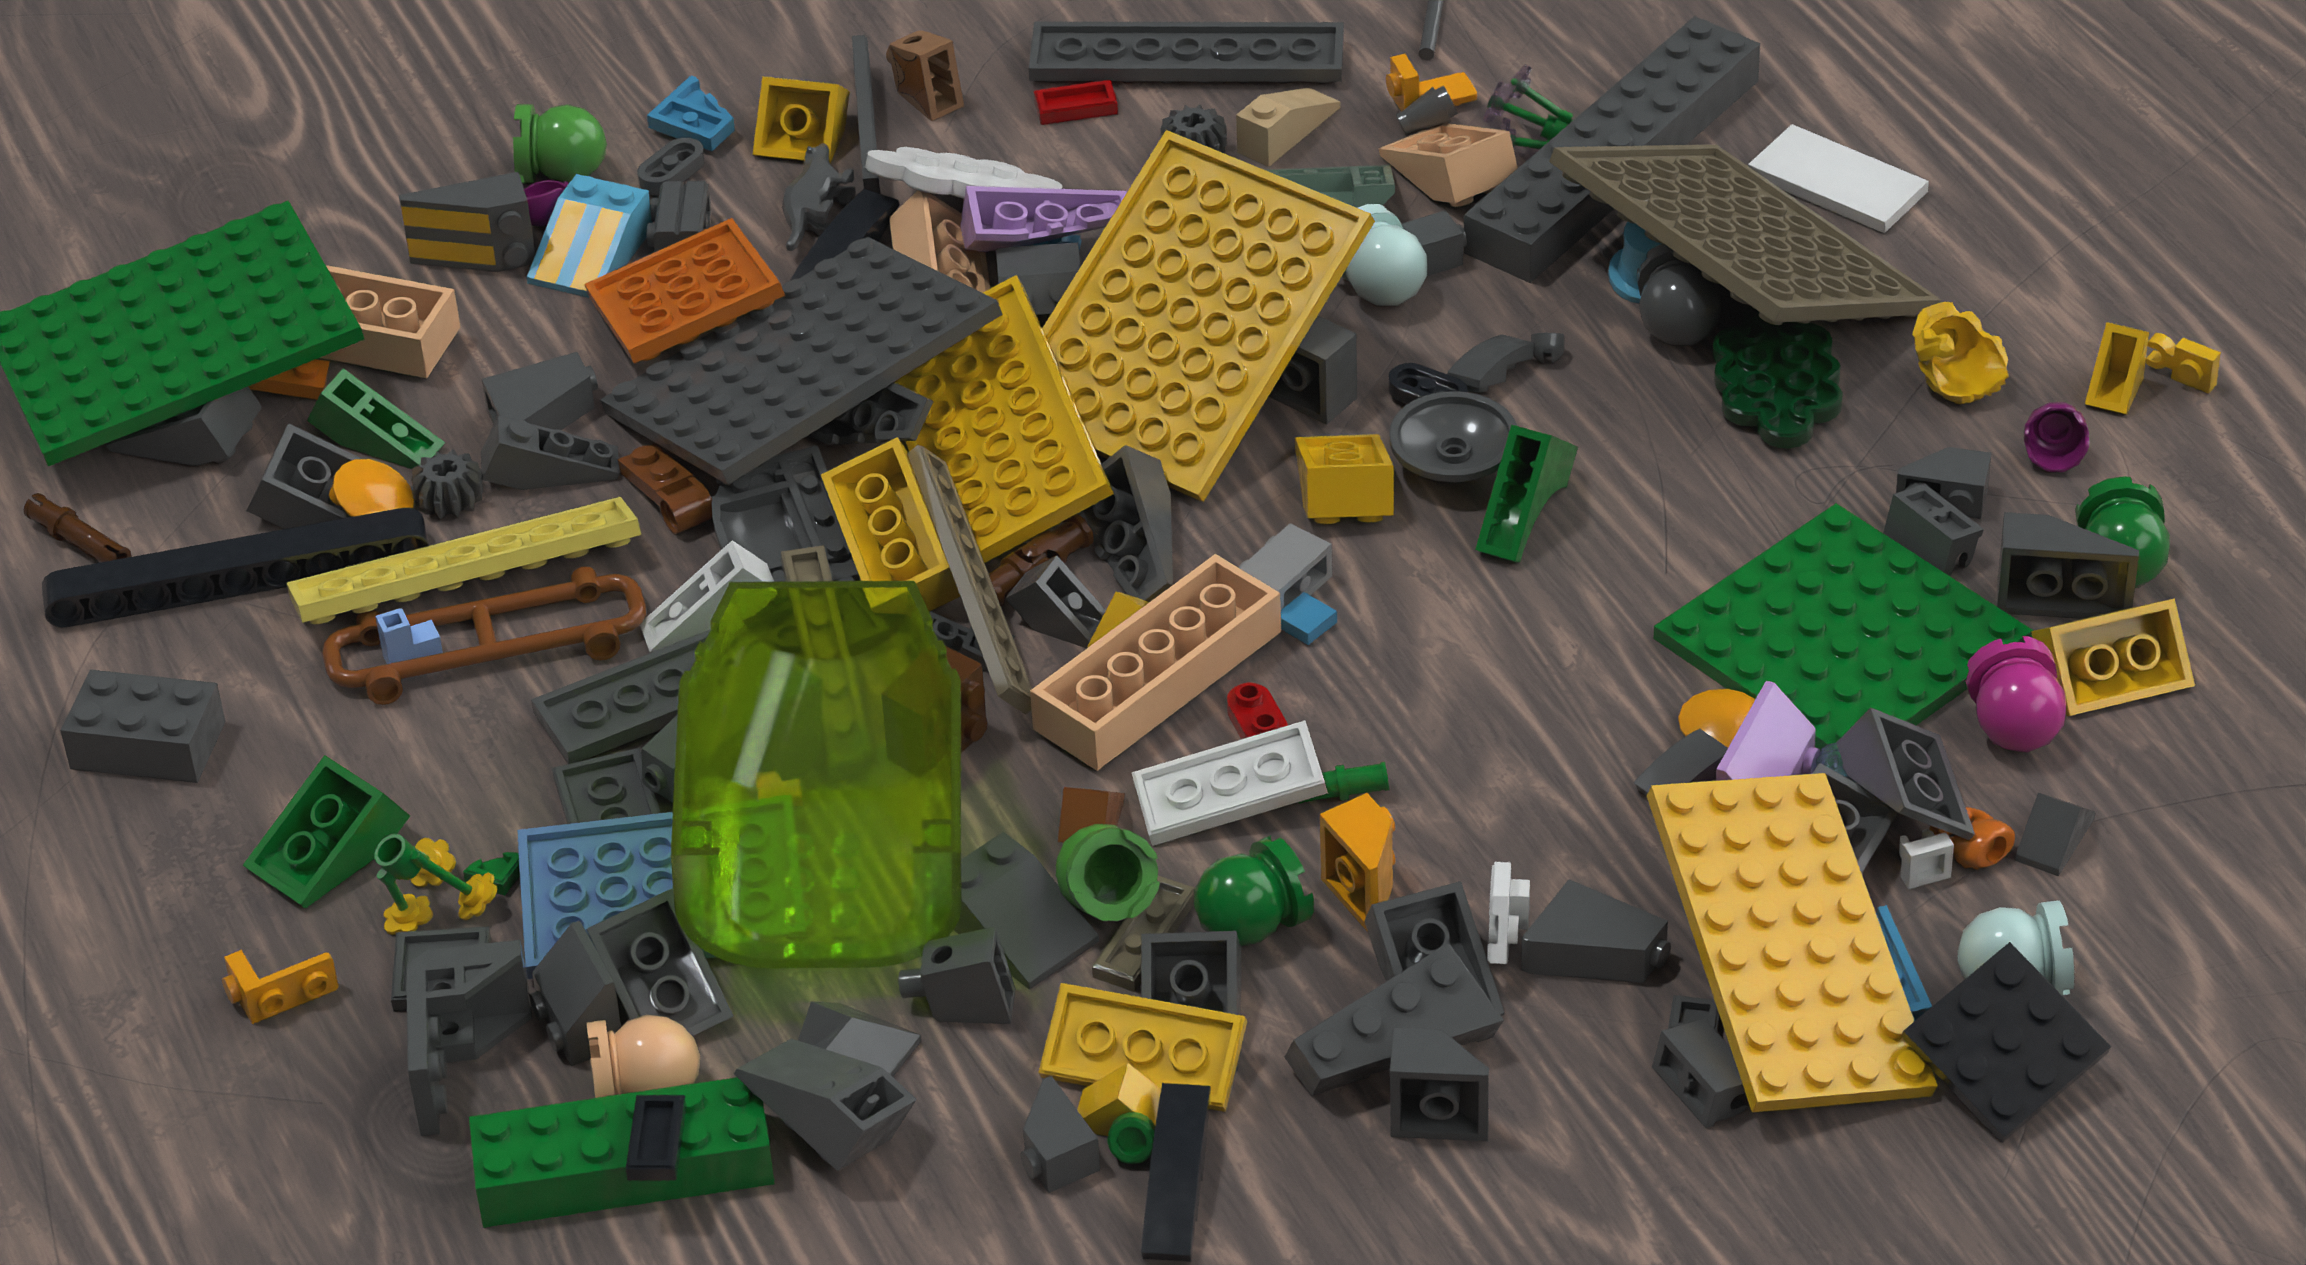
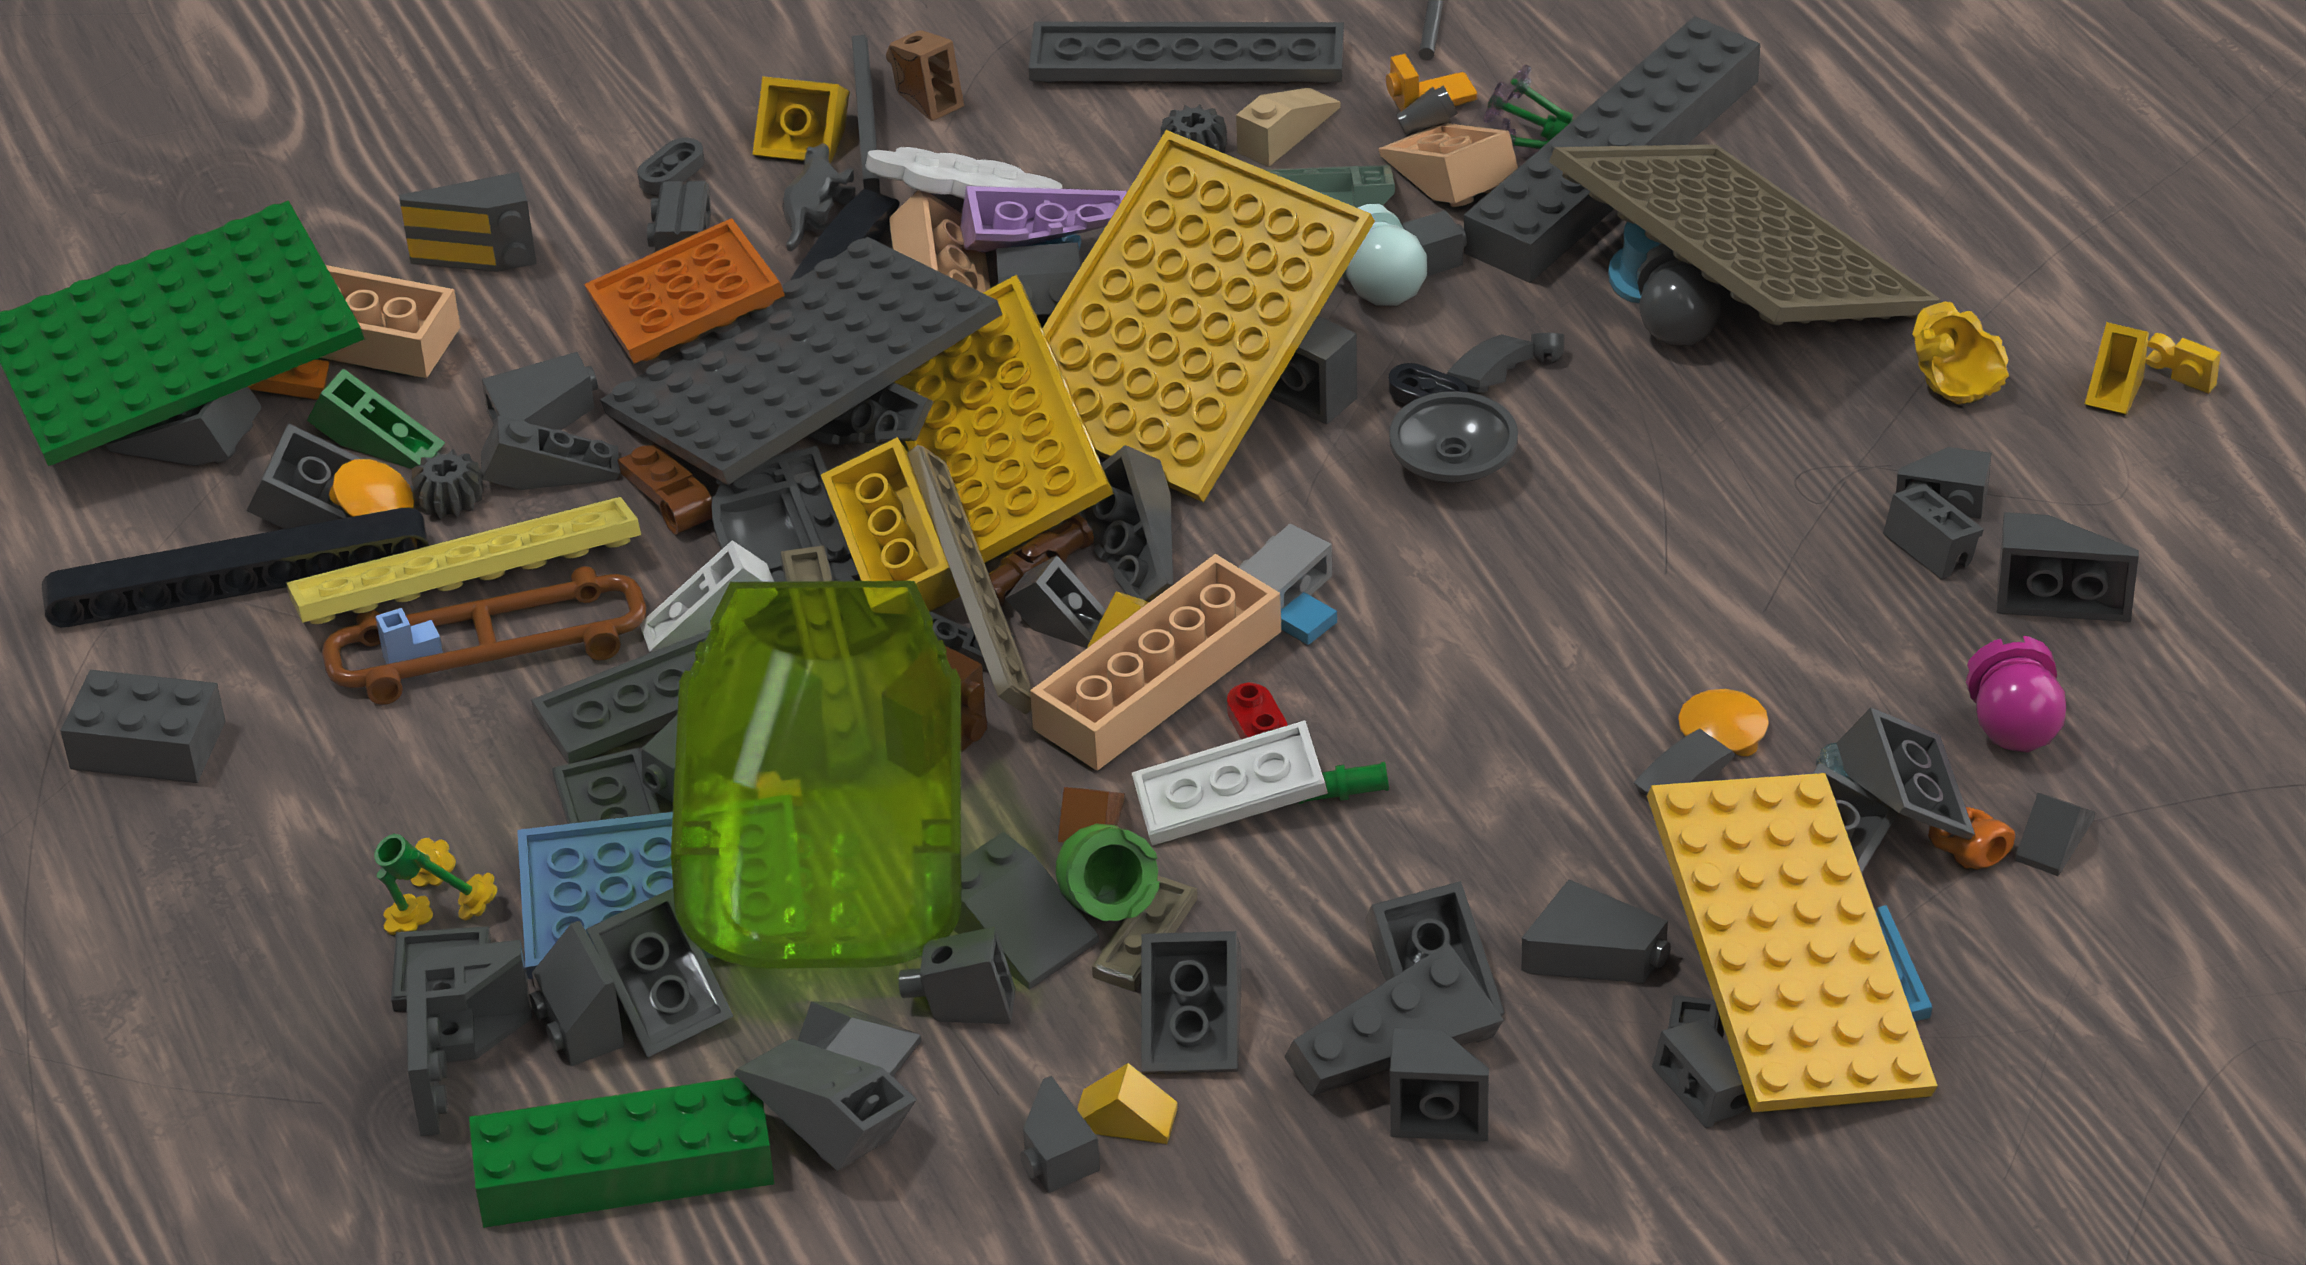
(65, 525): reddish brown pin -> none
(279, 990): light orange bracket -> none
(324, 833): green slope -> none
(504, 869): green tile -> none
(542, 200): magenta hair -> none
(557, 143): bright green tile -> none
(590, 234): medium azure slope -> none
(641, 1056): light nougat tile -> none
(656, 1137): black tile -> none
(692, 115): dark azure wing -> none
(1075, 102): red tile -> none
(1131, 1137): green tile -> none
(1163, 1040): yellow tile -> none
(1176, 1172): black slope -> none
(1253, 892): green tile -> none
(1345, 477): yellow slope -> none
(1357, 854): light orange slope -> none
(1507, 911): white plate -> none
(1528, 475): green arch -> none
(1770, 740): lavender slope -> none
(1777, 378): dark green plate -> none
(1839, 178): white tile -> none
(1839, 626): green plate -> none
(1926, 859): white tile -> none
(2006, 1042): black plate -> none
(2034, 937): light aqua tile -> none
(2056, 437): magenta hair -> none
(2119, 656): yellow slope -> none
(2131, 517): green tile -> none

